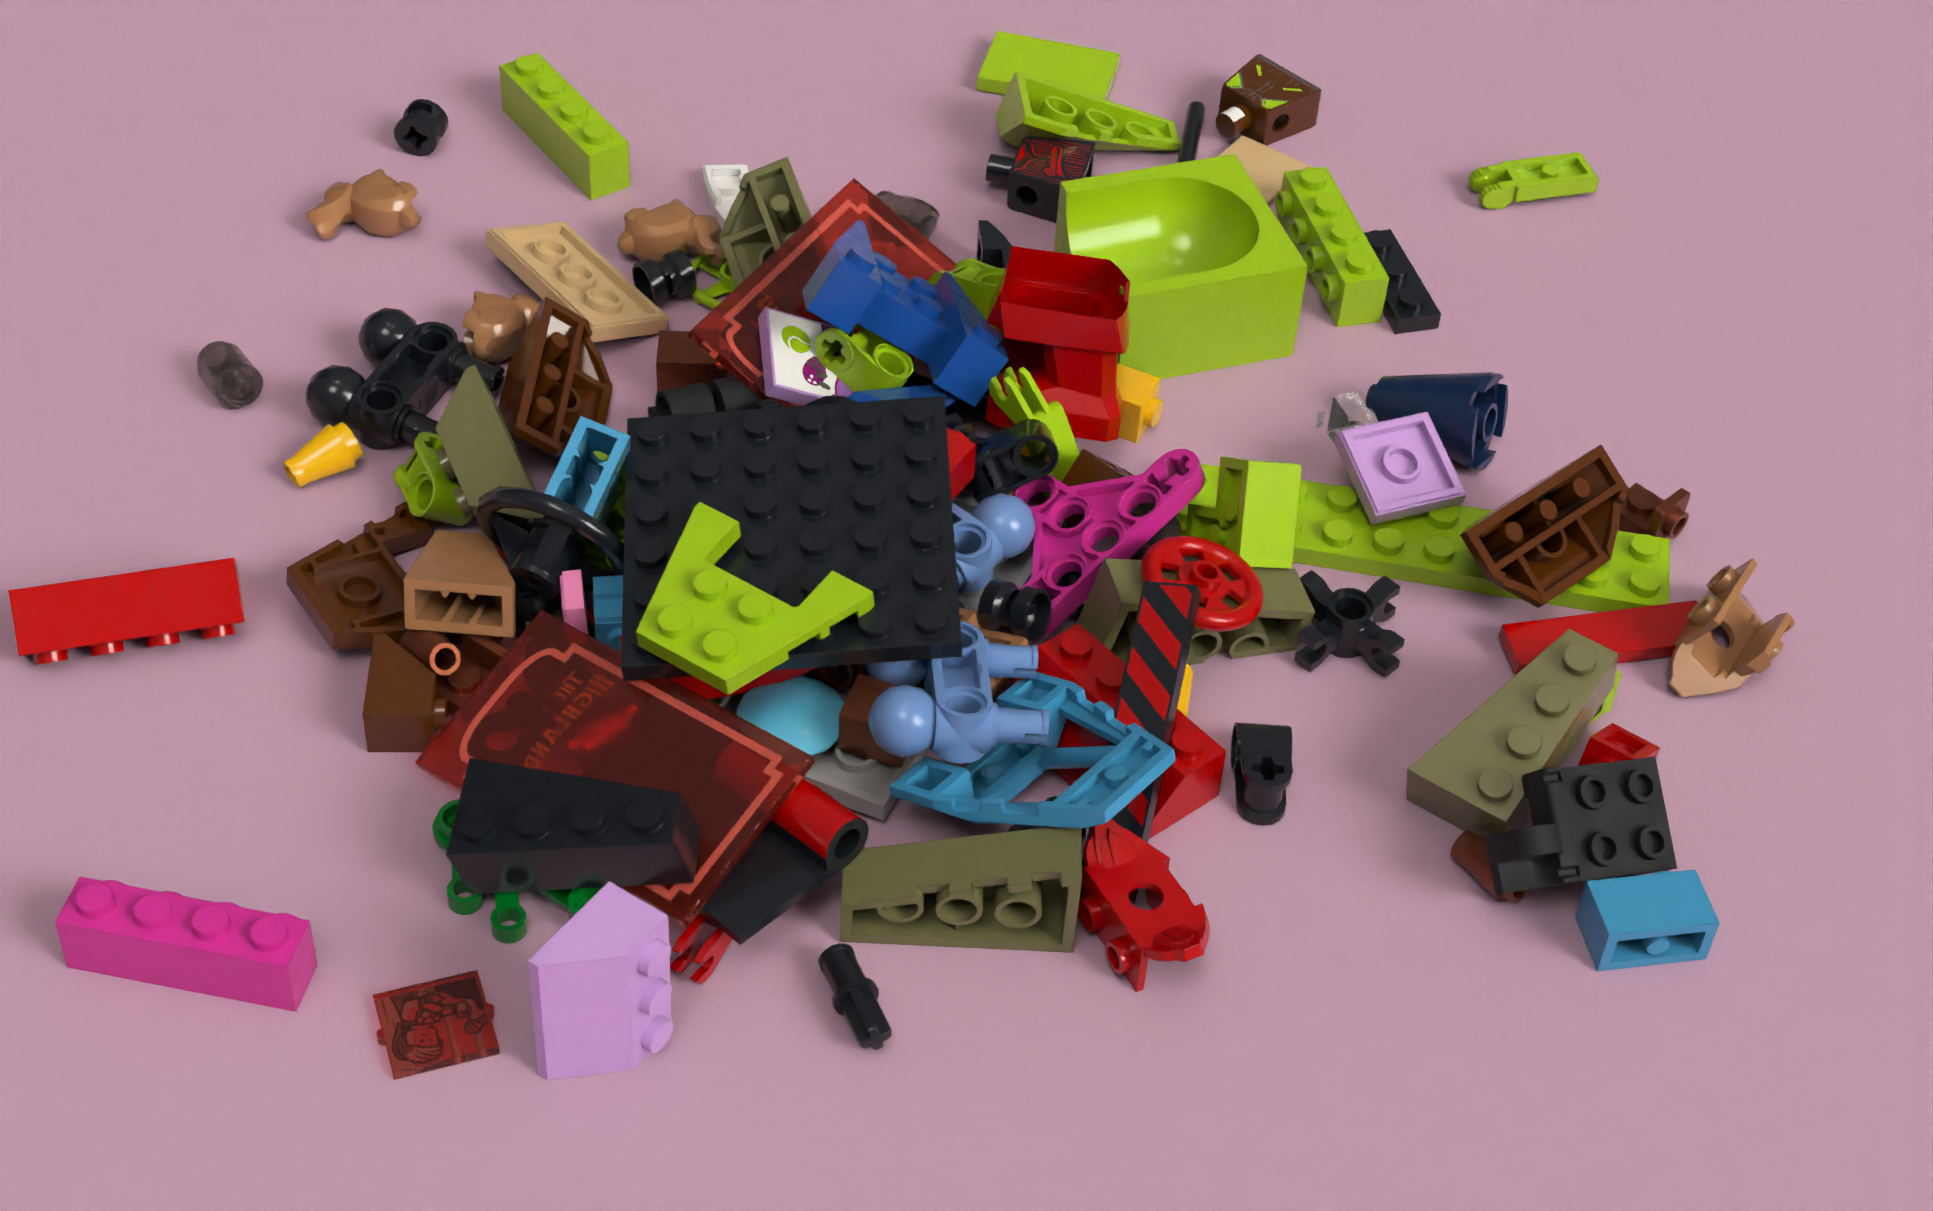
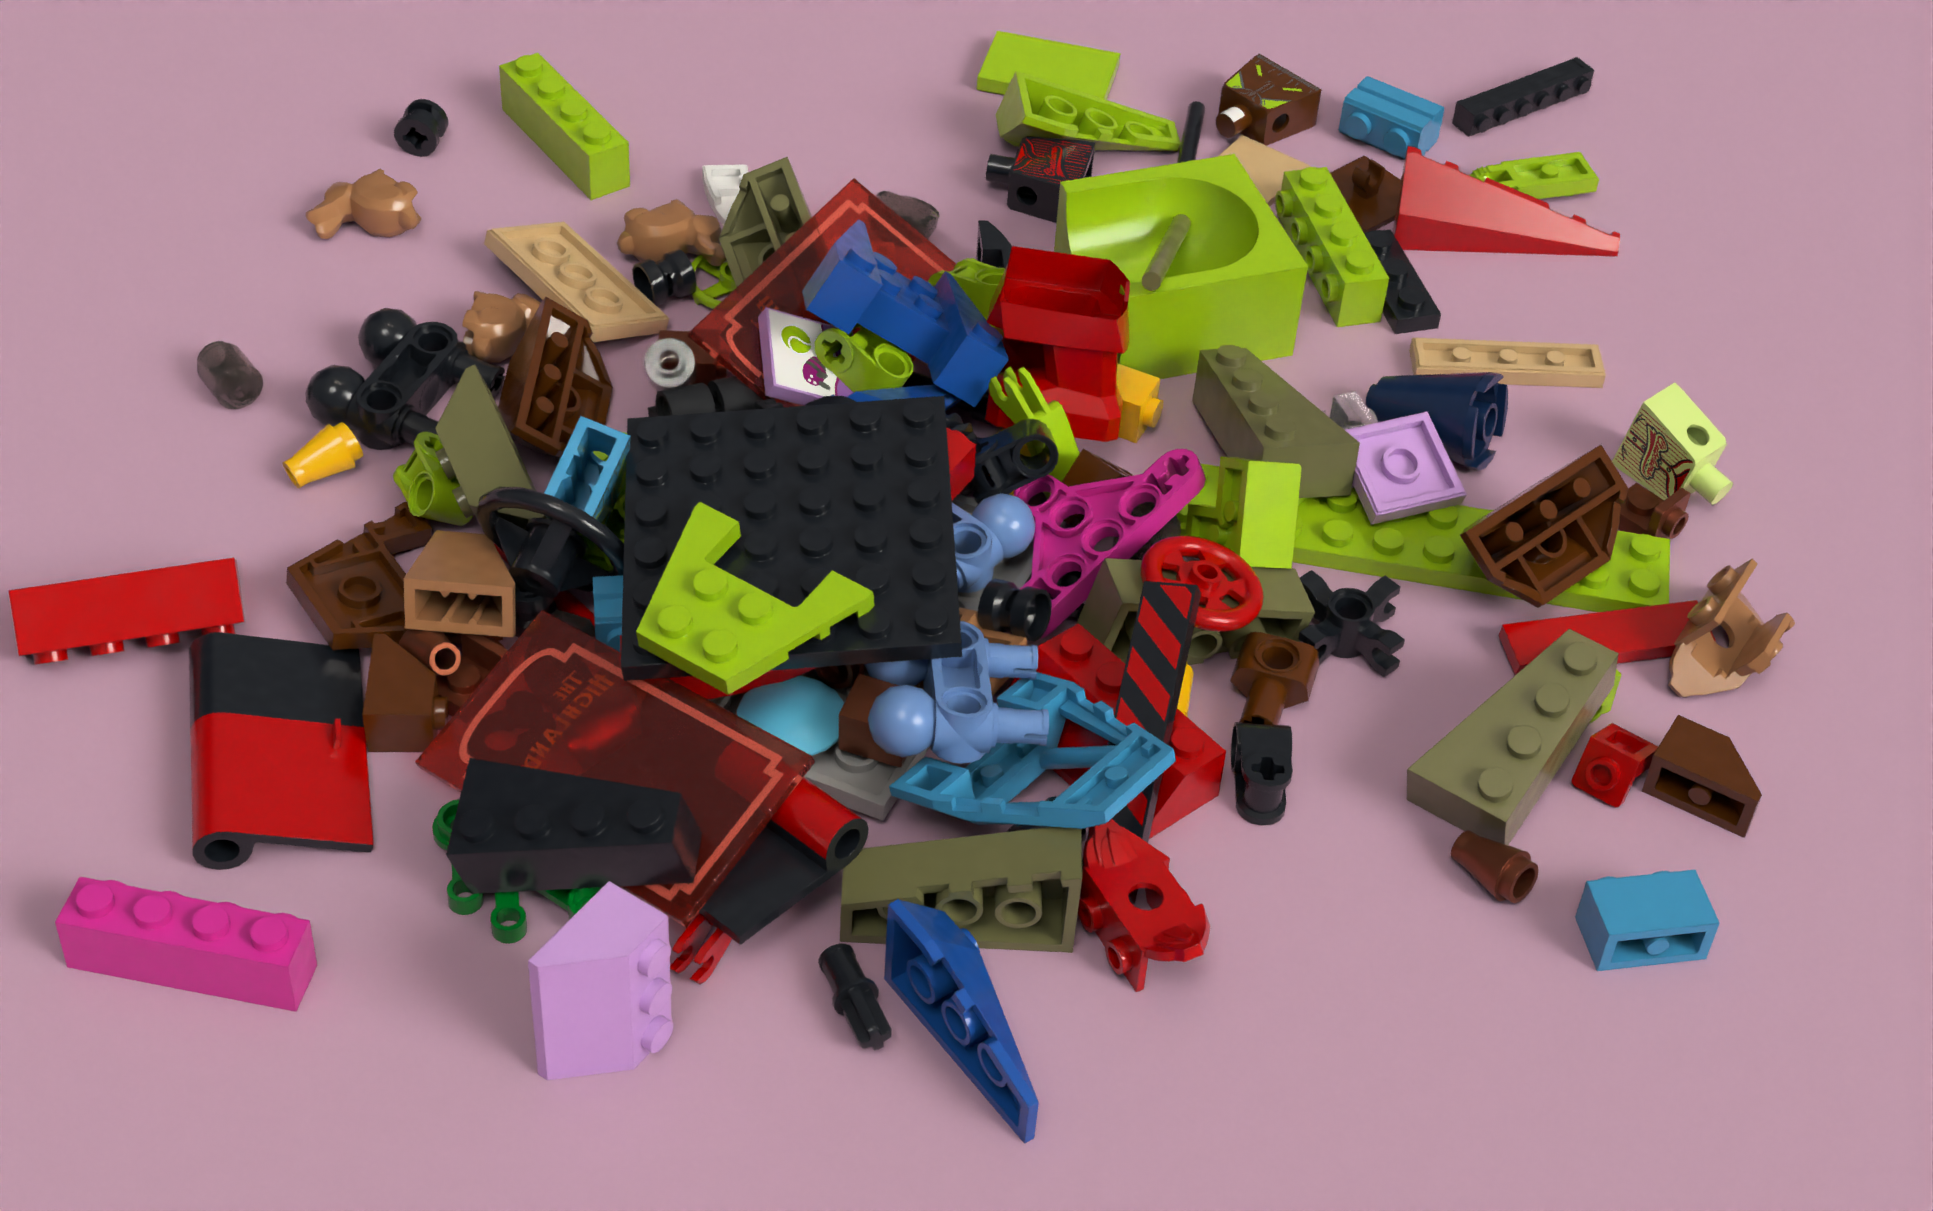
(275, 748): none -> door
(435, 1024): clear red piece -> none
(574, 600): bright pink tile -> none
(670, 350): none -> clear smoke brick
(950, 992): none -> blue wedge
(1166, 252): none -> olive bar
(1268, 420): none -> olive wedge
(1273, 676): none -> reddish brown piece
(1369, 192): none -> reddish brown piece
(1390, 118): none -> dark azure brick
(1463, 214): none -> wedge
(1517, 361): none -> tan tile
(1522, 96): none -> black piece
(1585, 827): black plate -> none
(1673, 448): none -> yellowish green torso
(1703, 776): none -> reddish brown slope

